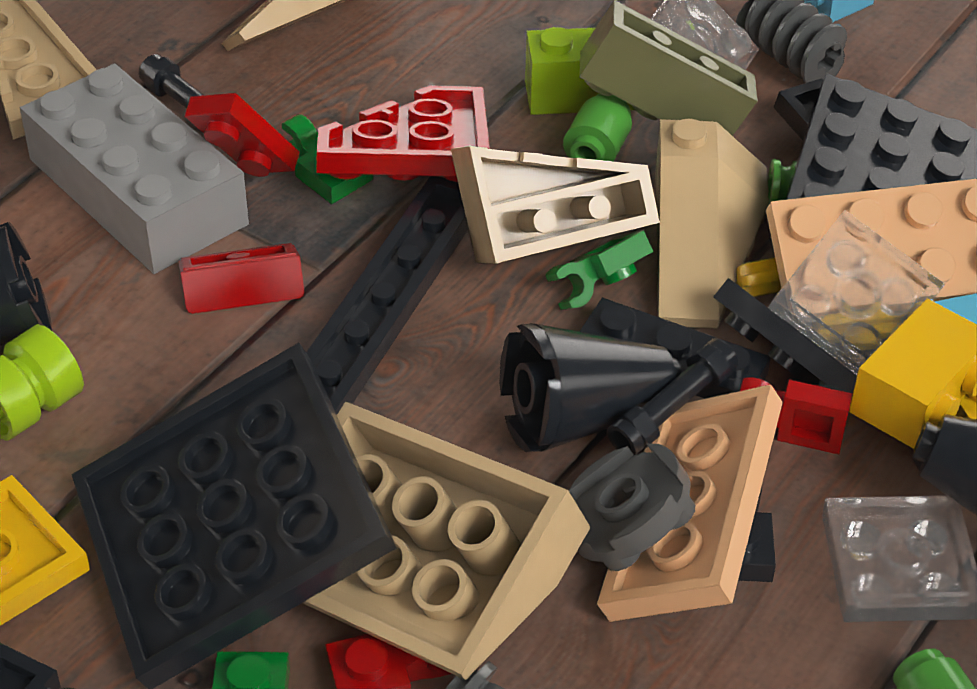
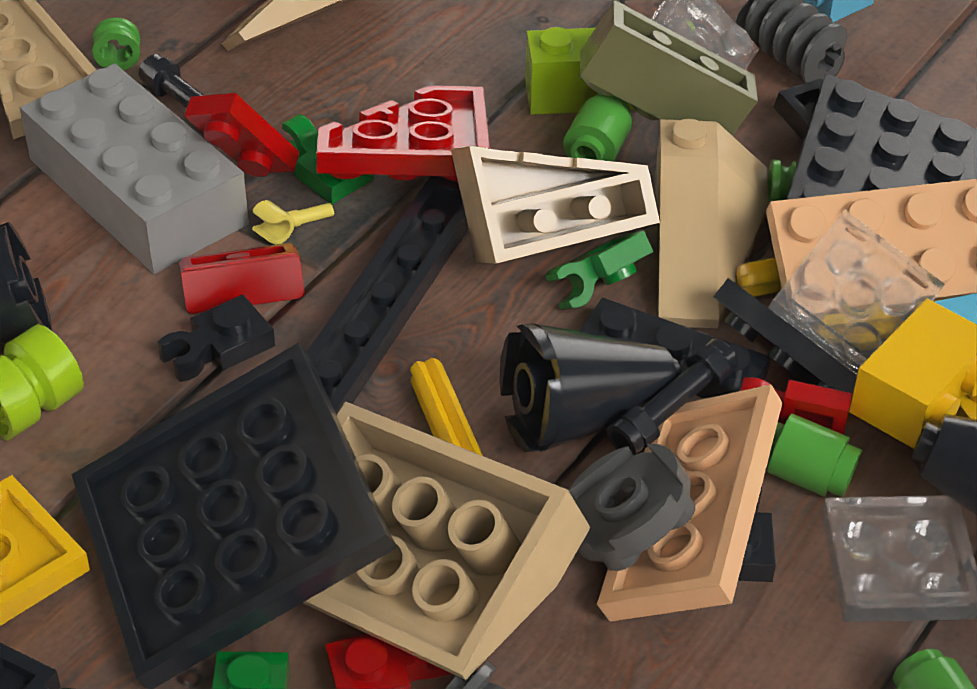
(125, 34): none -> bright green bush
(221, 334): none -> black plate
(280, 224): none -> light yellow hand
(441, 405): none -> yellow axle
(812, 456): none -> bright green brick

